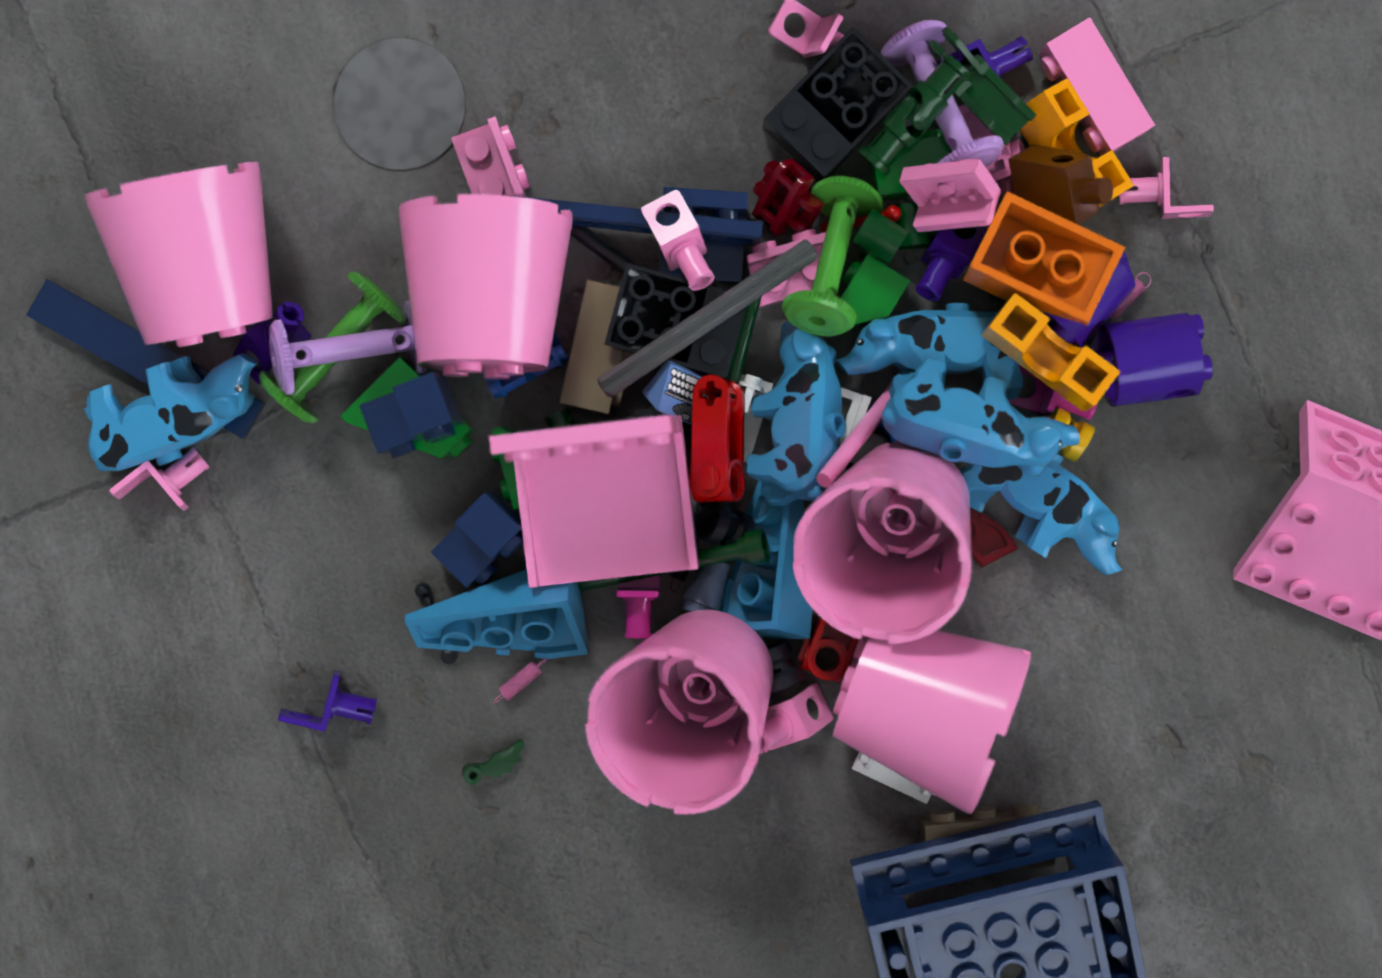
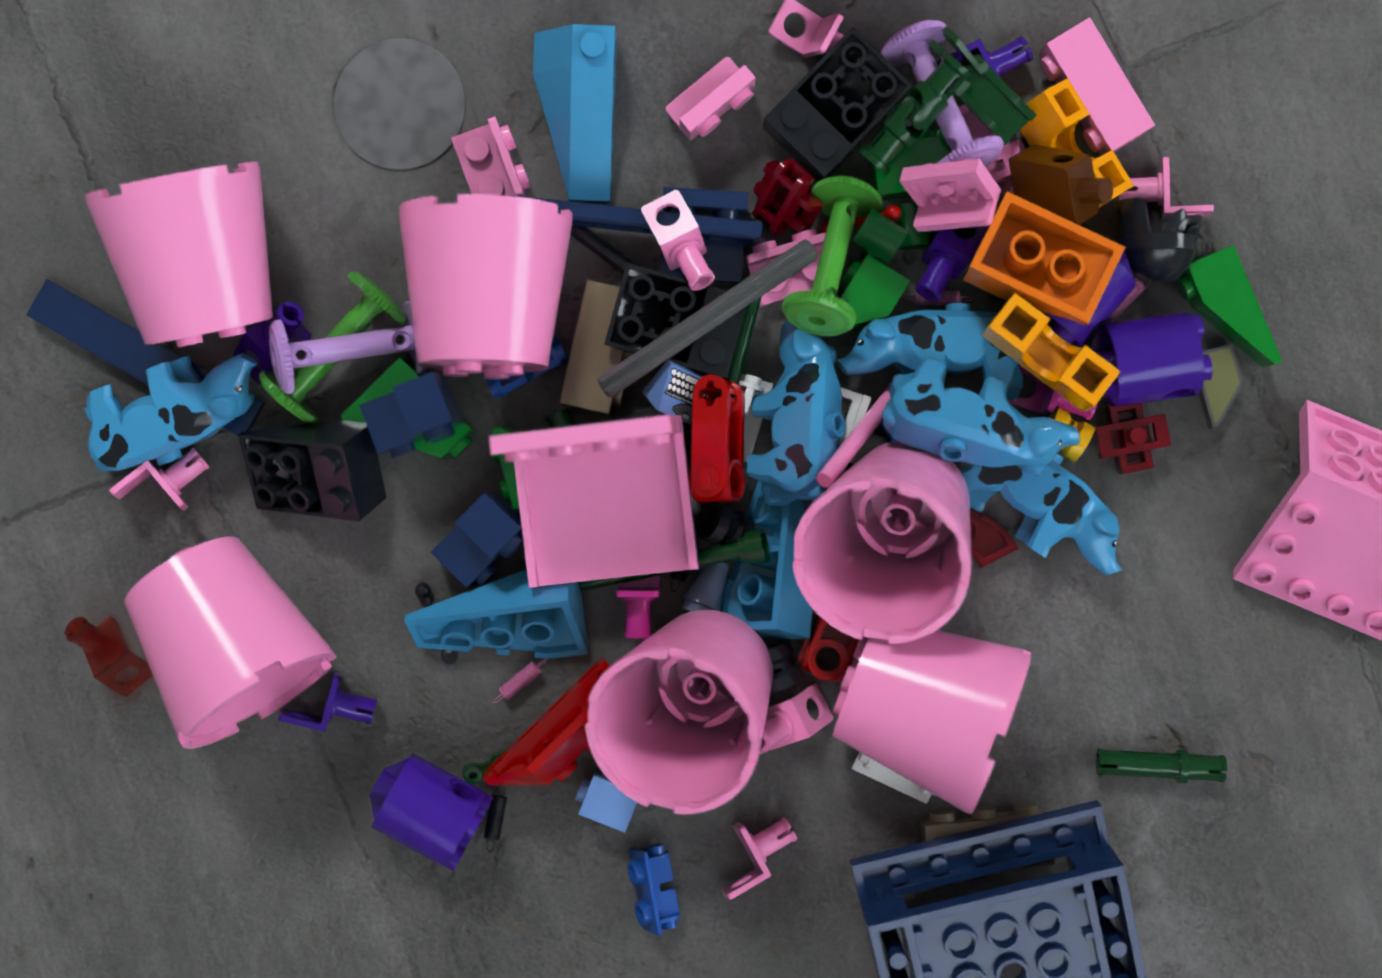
(107, 653): none -> clear red bracket
(222, 640): none -> bright pink cone
(314, 469): none -> black slope
(427, 809): none -> dark purple cylinder
(495, 818): none -> black piece
(552, 741): none -> red wedge
(577, 93): none -> dark azure wedge
(604, 802): none -> medium blue brick
(647, 871): none -> blue hinge
(712, 95): none -> bright pink bracket
(758, 848): none -> bright pink bracket
(947, 297): none -> bright pink piece
(1135, 437): none -> dark red piece
(1150, 251): none -> black helmet
(1176, 765): none -> dark green pin
(1224, 385): none -> olive tile
(1225, 298): none -> green slope

